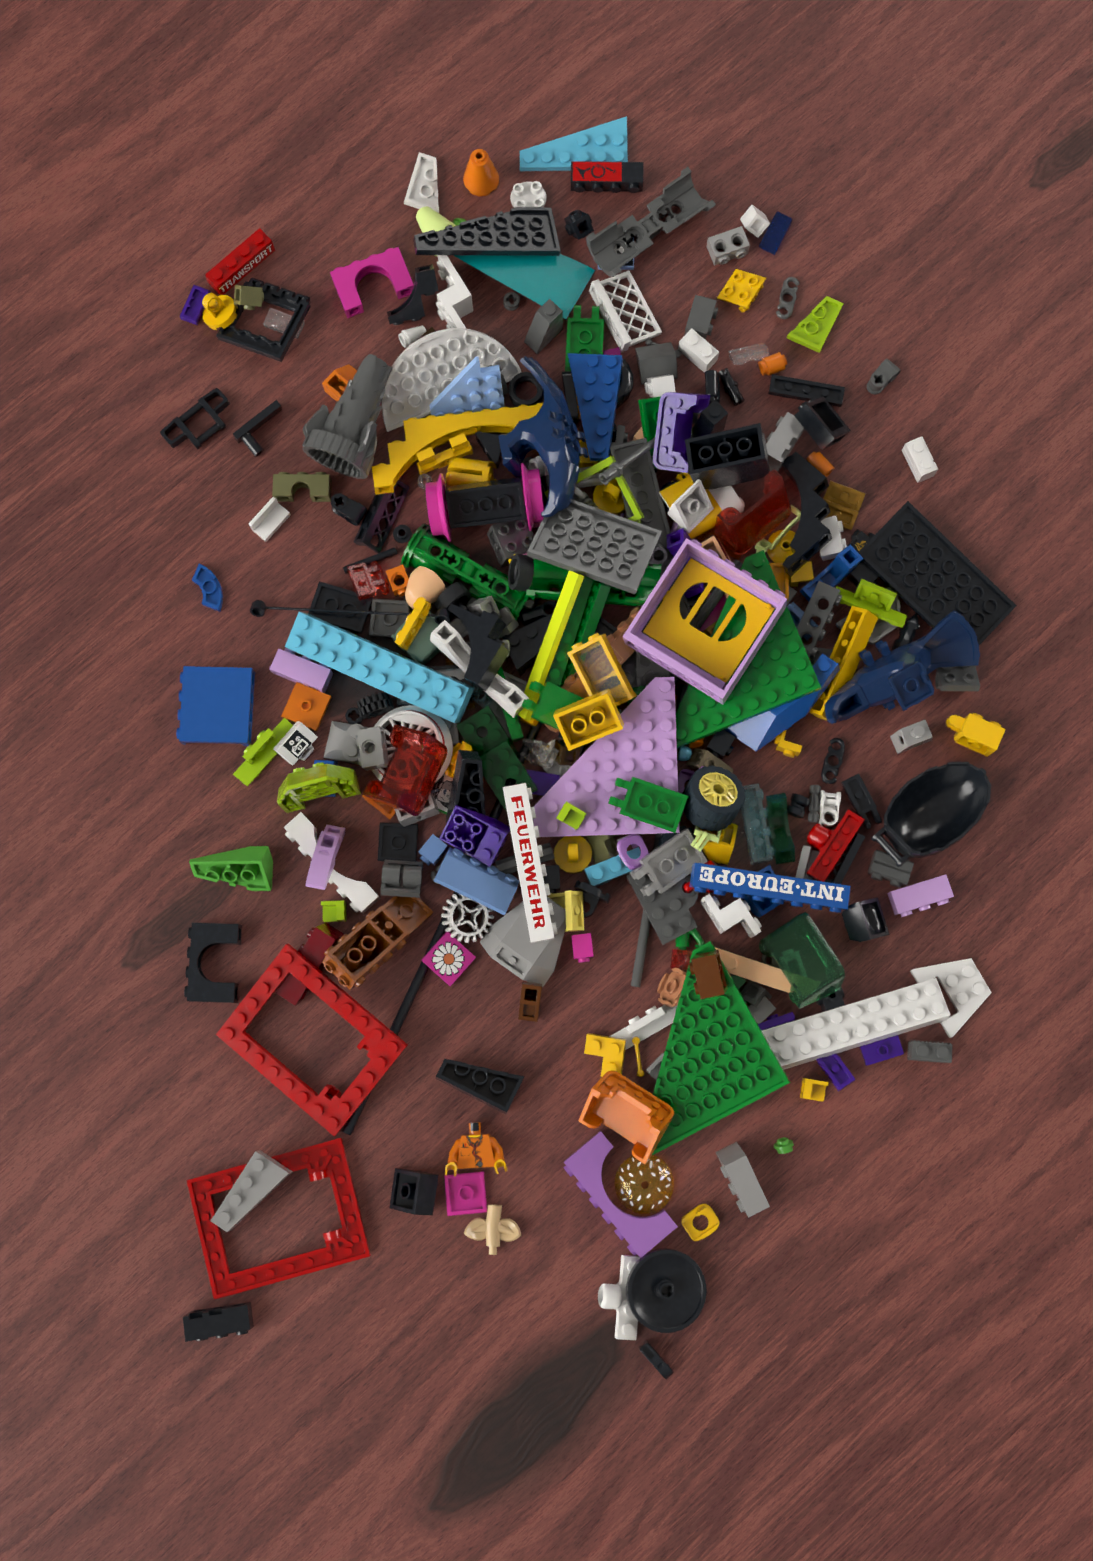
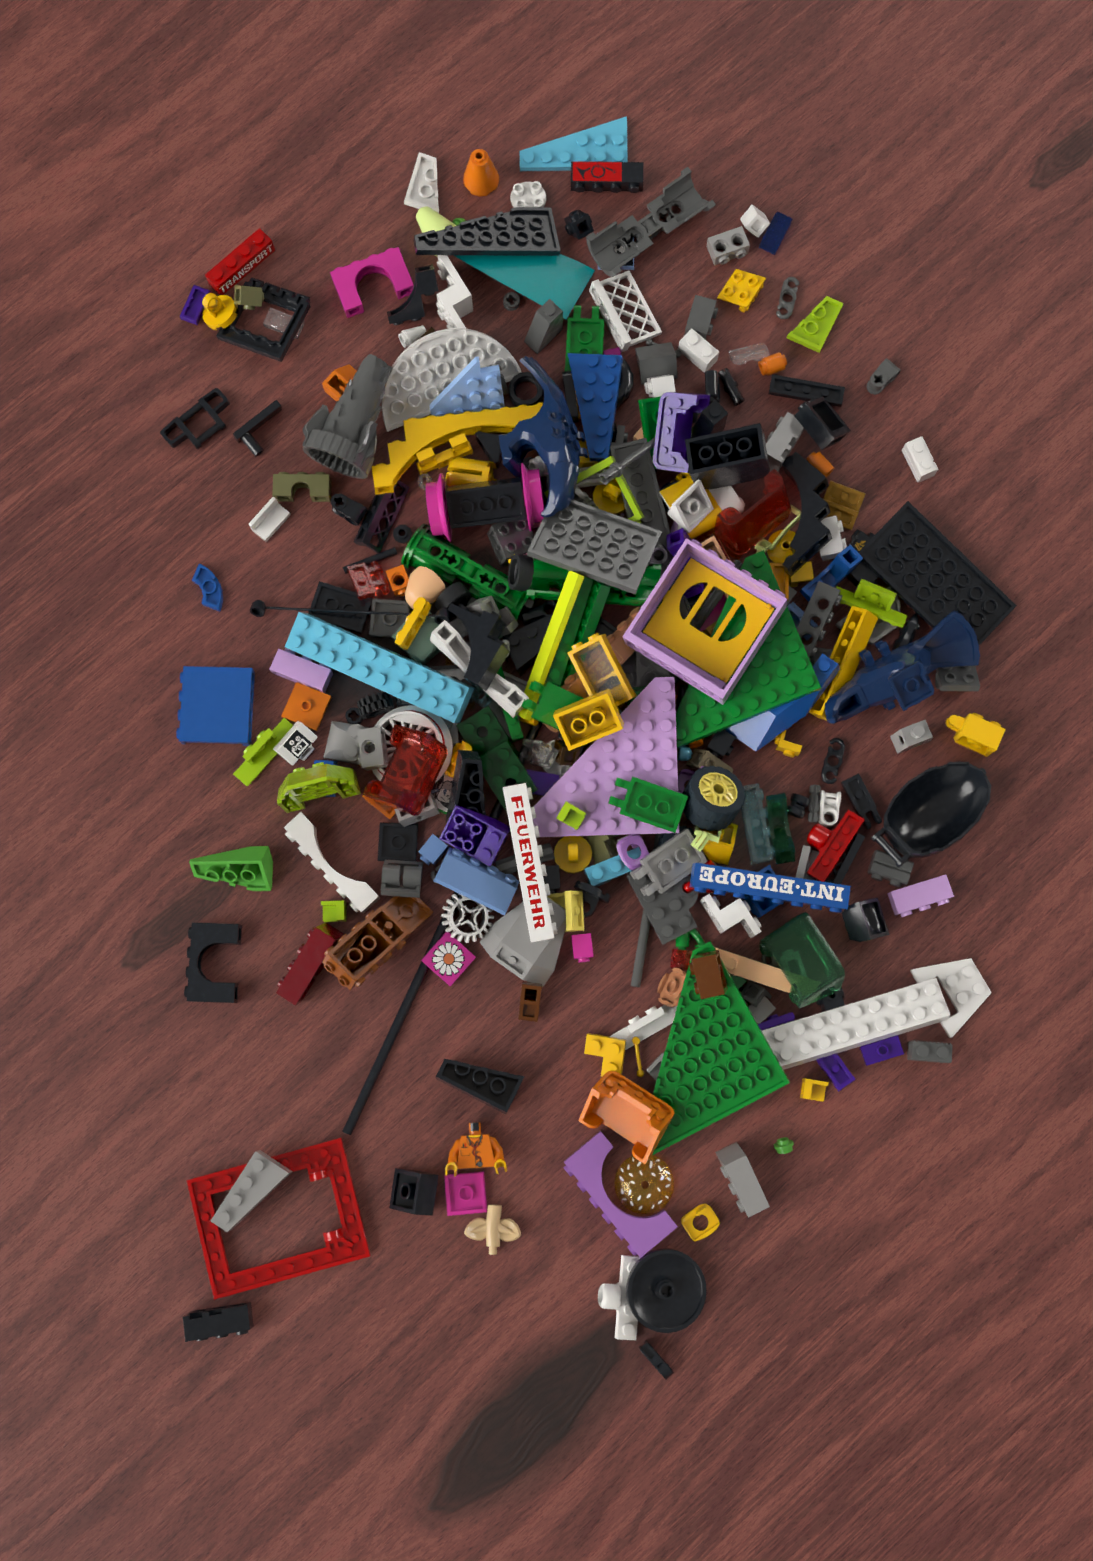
(324, 856): lavender slope -> none
(378, 1040): red plate -> none

